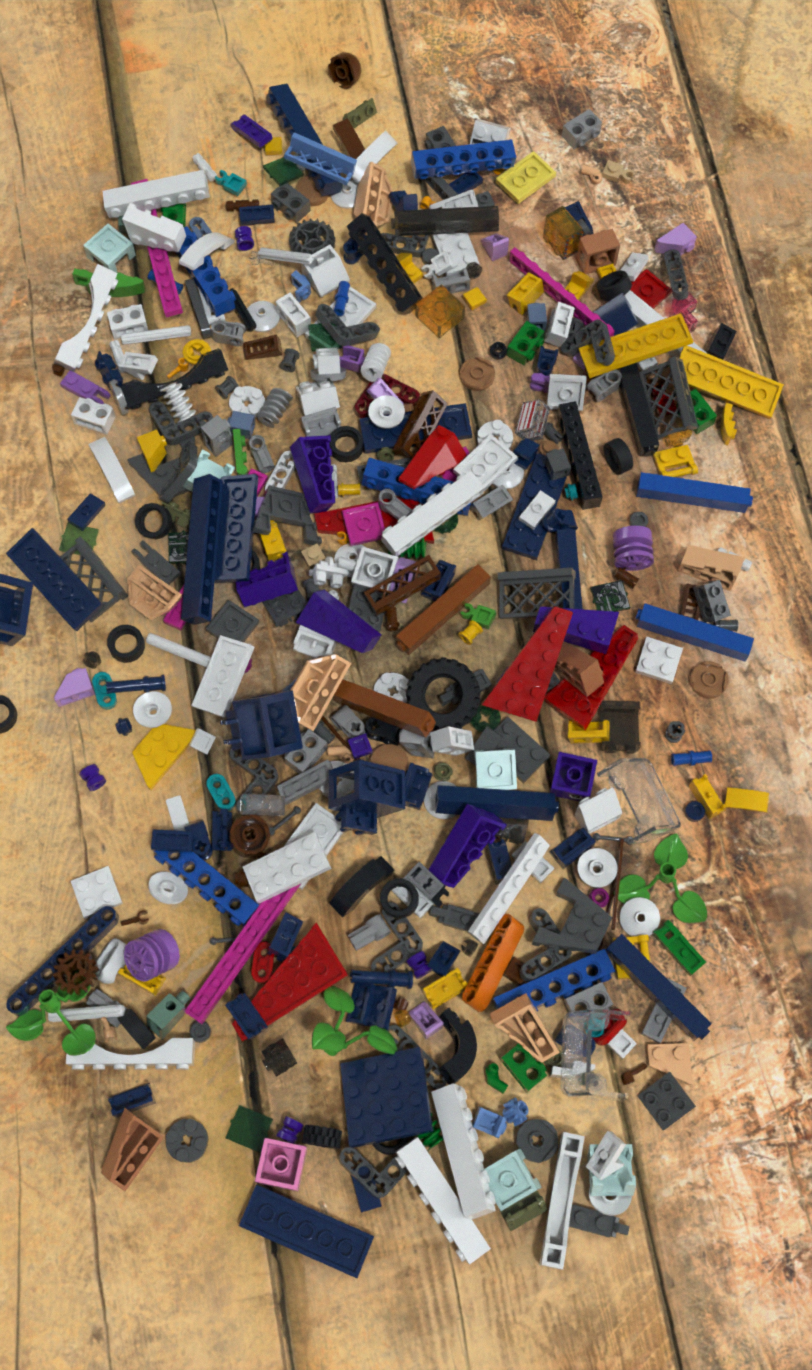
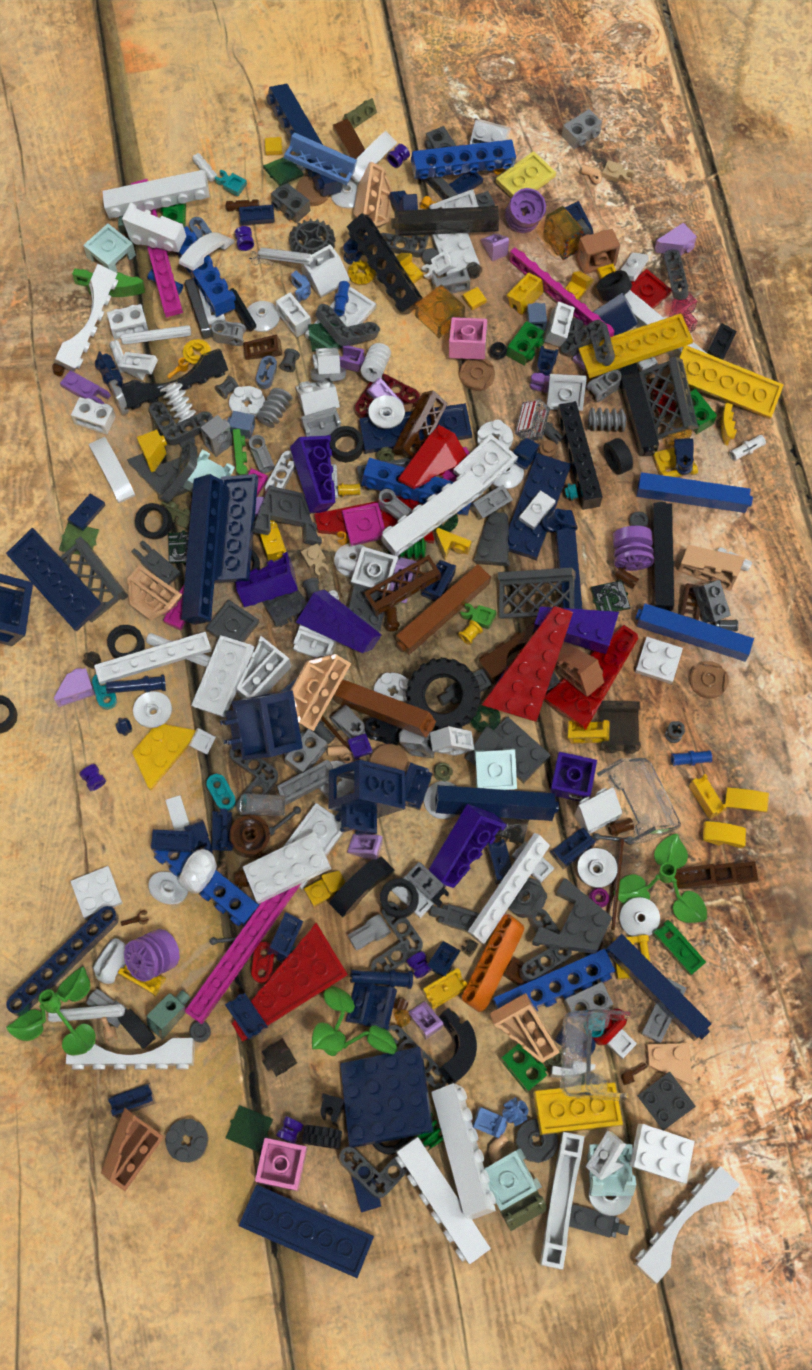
(77, 963): reddish brown gear -> none
(152, 658): none -> white plate
(198, 871): none -> white piece
(251, 131): dark purple plate -> none
(264, 670): none -> white wedge
(270, 373): none -> sand blue beam
(325, 888): none -> yellow slope
(328, 570): white hips -> none
(331, 1104): none -> black hinge
(345, 69): reddish brown cylinder -> none
(361, 278): none -> yellow gear
(365, 846): none -> lavender slope
(399, 155): none -> dark purple wheel
(451, 541): none -> yellow slope
(468, 338): none -> bright pink brick
(492, 1078): green arm -> none
(493, 544): none -> dark grey wing
(494, 1149): none -> light nougat arm
(495, 662): none -> reddish brown arch
(529, 202): none -> medium lavender wheel
(533, 904): none -> dark grey plate
(557, 464): dark grey brick -> none
(568, 1114): none -> yellow plate
(606, 419): none -> light grey piece
(619, 827): none -> reddish brown pin
(657, 1258): none -> white arch
(662, 1153): none -> white plate
(663, 556): none -> black brick
(684, 454): none -> dark blue piece
(694, 811): dark blue tile -> none
(716, 875): none -> reddish brown slope
(721, 833): none -> yellow slope
(747, 447): none -> white pin

